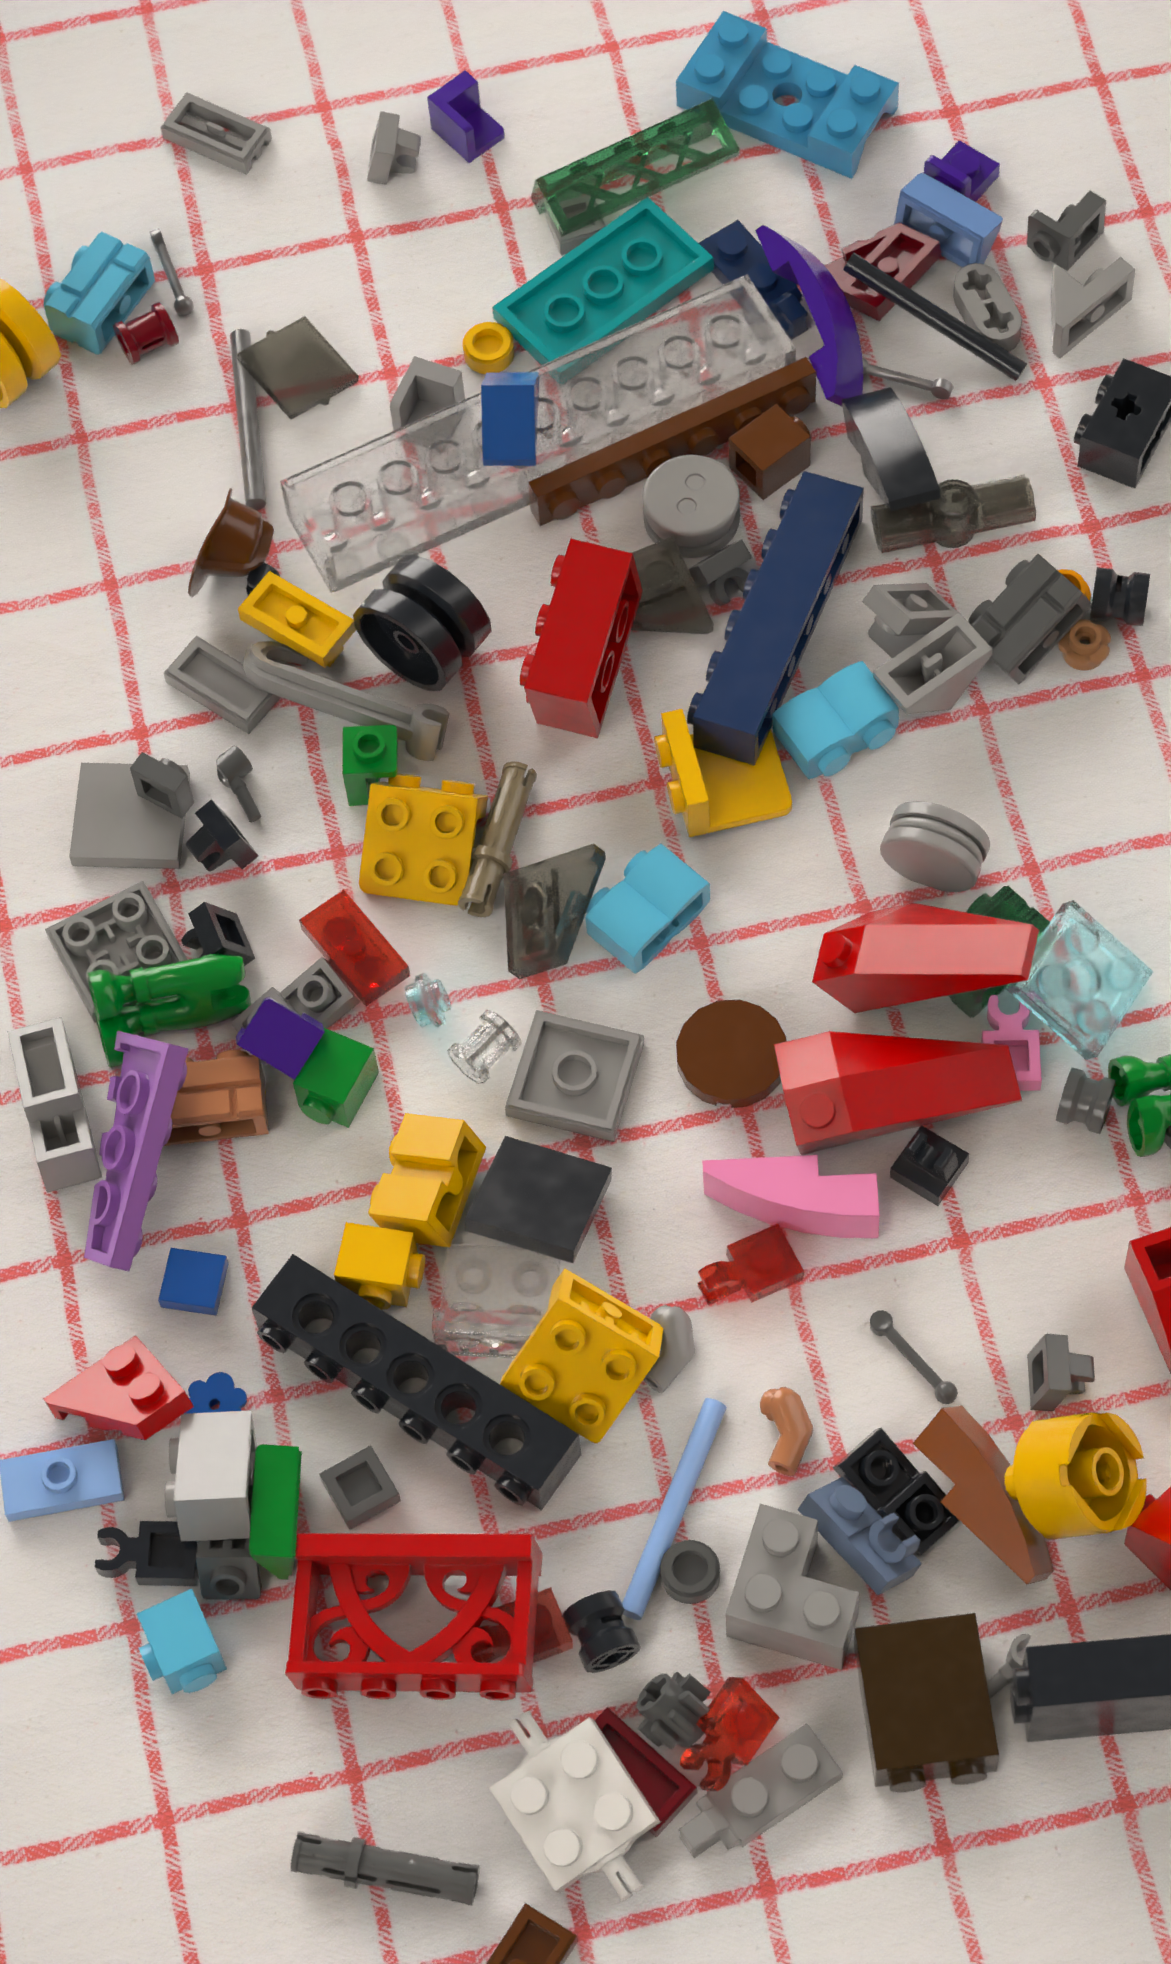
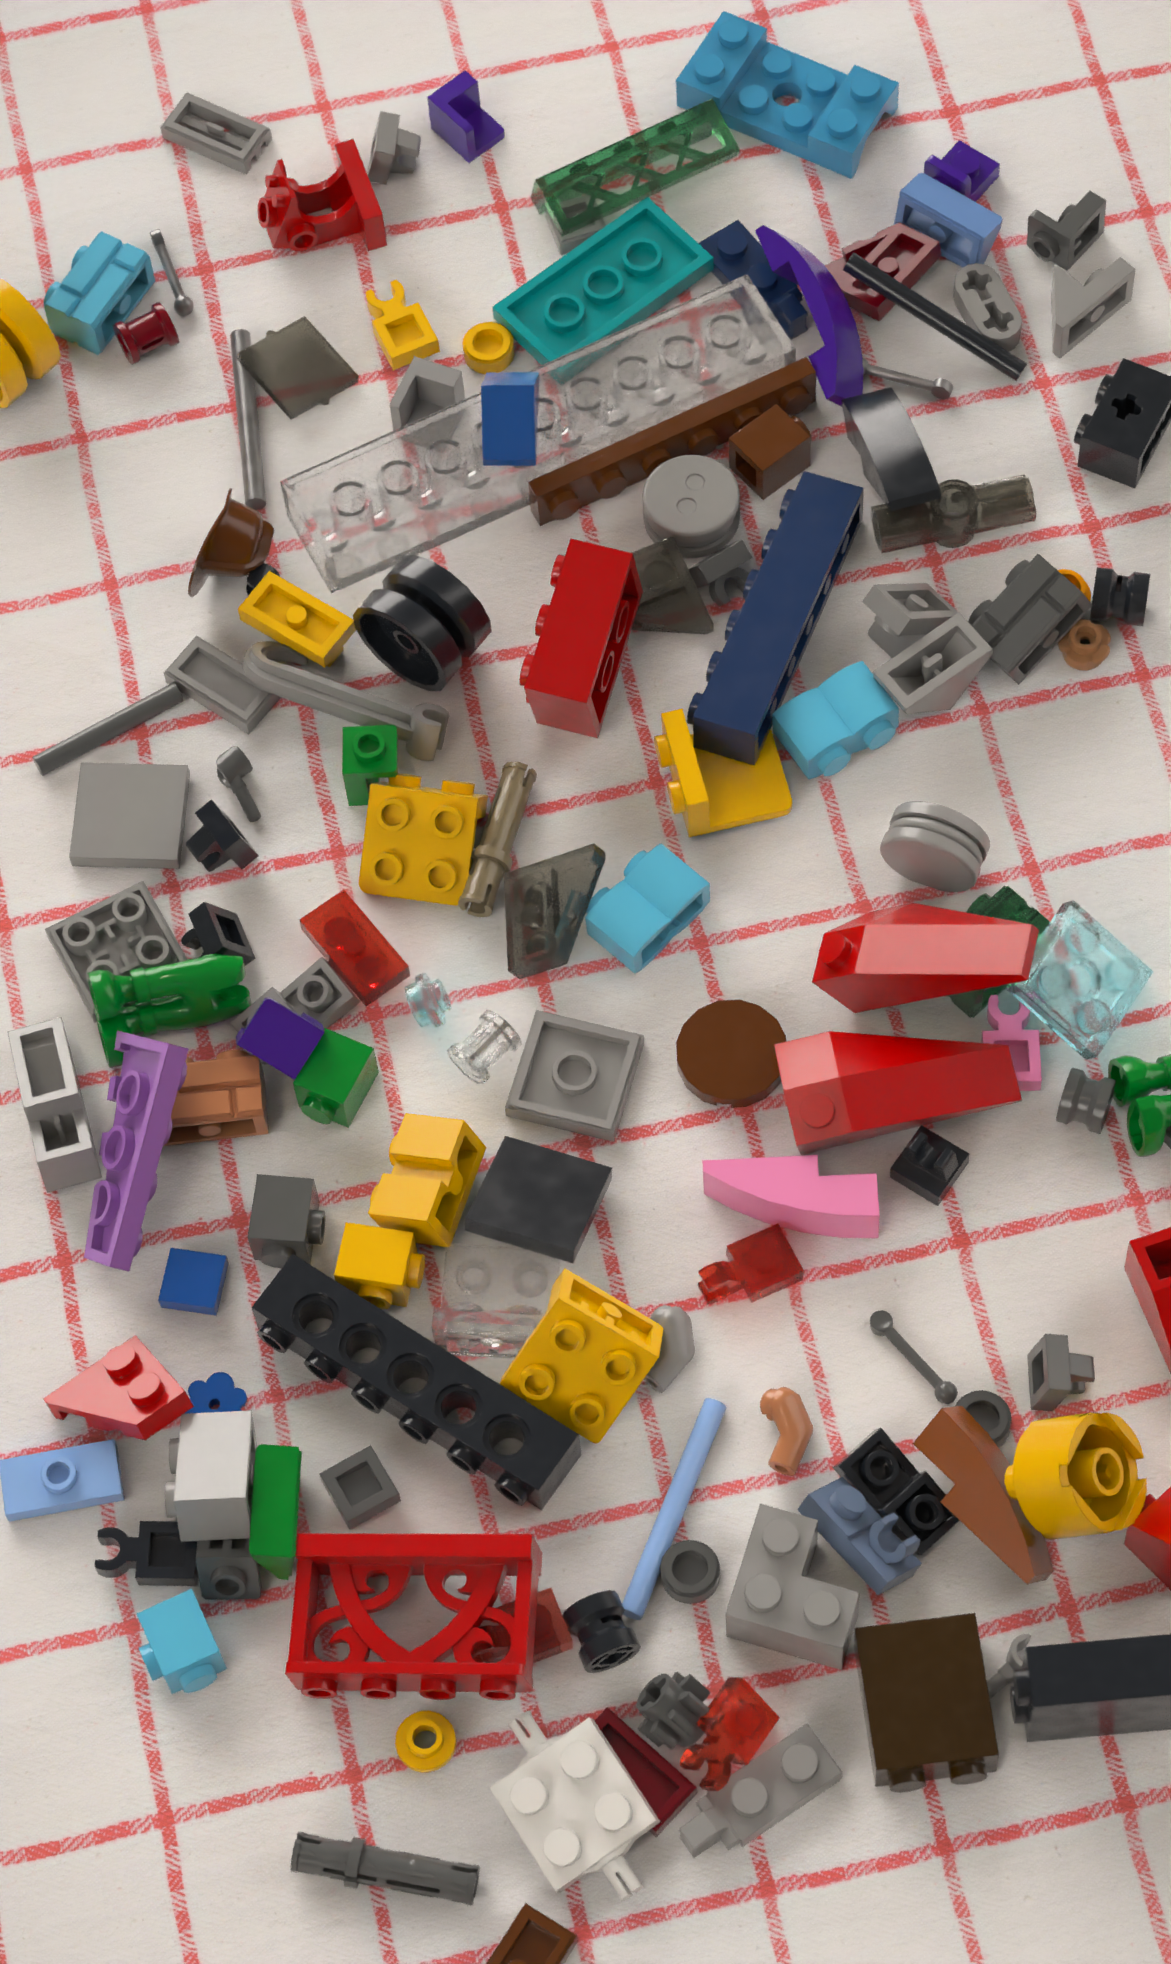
(107, 729): none -> dark grey bar
(162, 784): dark grey plate -> none
(285, 1219): none -> dark grey brick
(346, 192): none -> red tile
(401, 329): none -> yellow plate
(430, 1758): none -> yellow plate
(989, 1412): none -> dark grey tile

